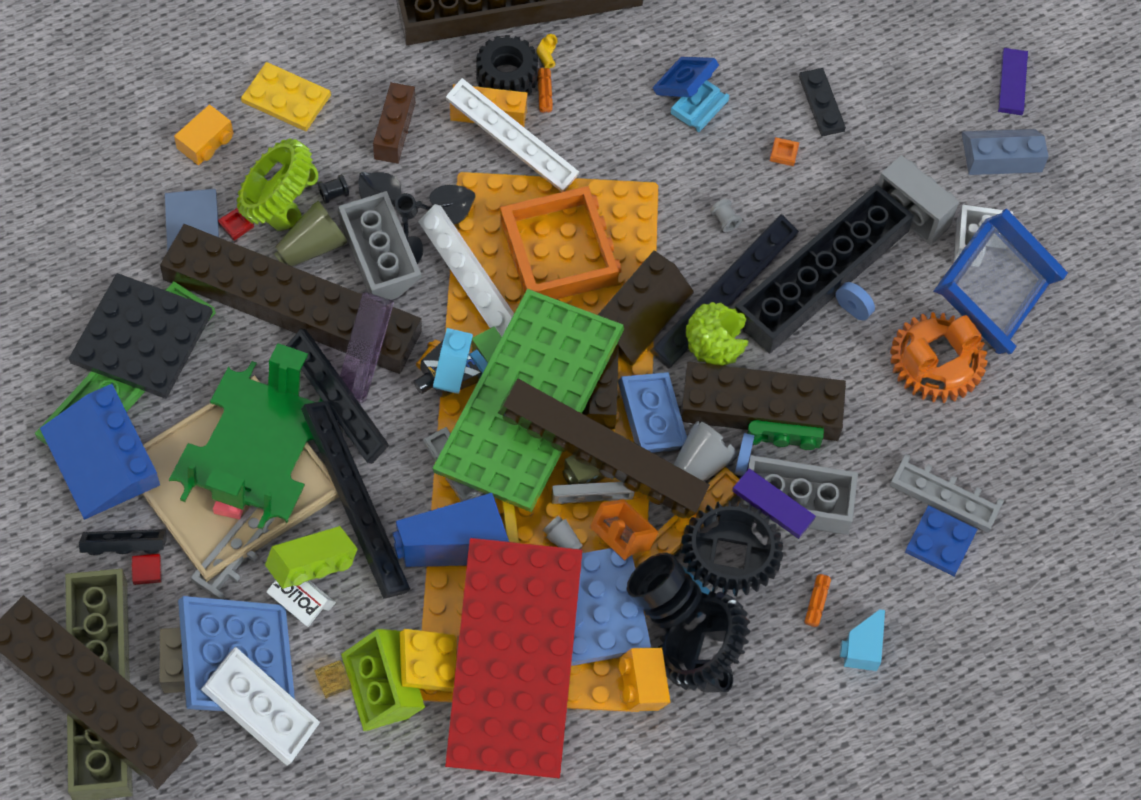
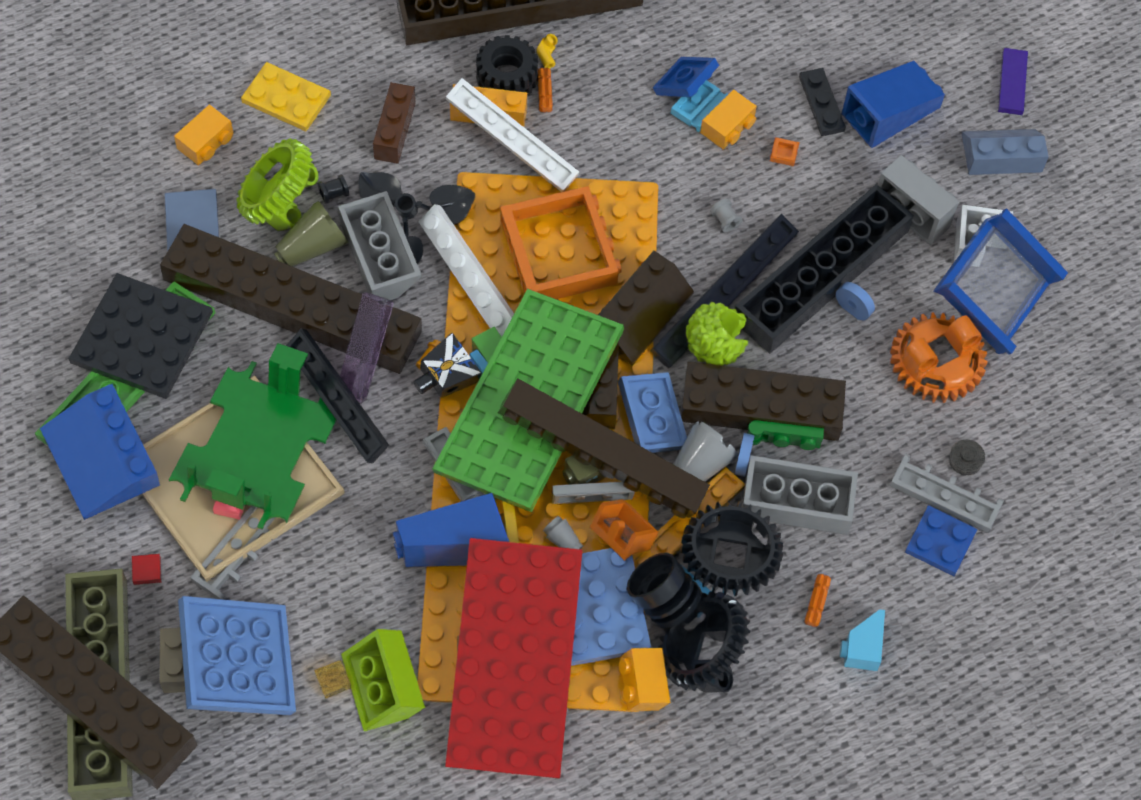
(122, 541): black plate -> none
(235, 224): red tile -> none
(260, 706): white tile -> none
(302, 601): white panel -> none
(311, 557): lime brick -> none
(355, 499): black tile -> none
(428, 660): yellow plate -> none
(452, 360): medium azure slope -> none
(729, 119): none -> light orange brick
(773, 503): dark purple tile -> none
(891, 102): none -> blue slope
(966, 457): none -> clear smoke wheel

